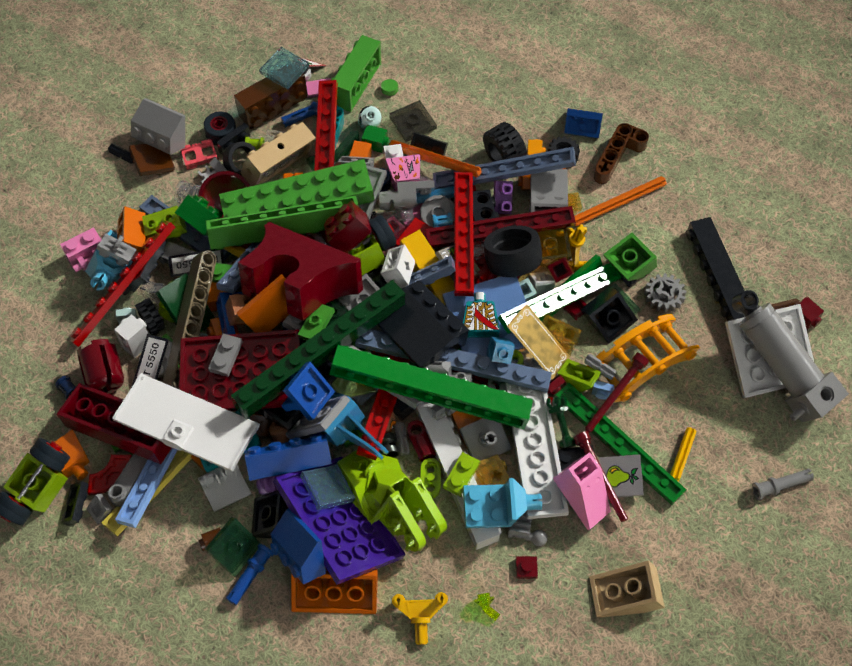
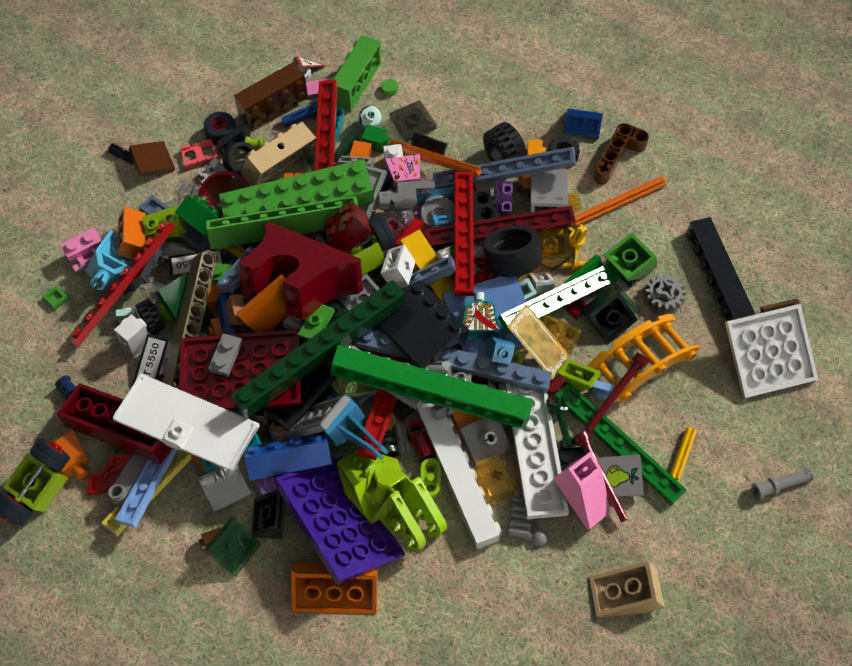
(55, 297): none -> bright green tile
(74, 504): black plate -> none
(99, 508): light grey plate -> none
(101, 366): dark red cylinder -> none
(116, 248): light grey hips -> none
(159, 127): light grey slope -> none
(255, 566): blue pin -> none
(284, 67): clear light blue tile -> none
(298, 548): blue slope -> none
(307, 392): blue bracket -> none
(327, 487): clear light blue tile -> none
(420, 613): yellow axle -> none
(461, 474): lime plate -> none
(484, 601): clear neon green plate -> none
(497, 504): medium azure plate -> none
(526, 567): dark red plate -> none
(560, 269): dark red brick -> none
(596, 364): light grey piece -> none
(810, 390): light grey piece -> none
(811, 313): dark red brick -> none

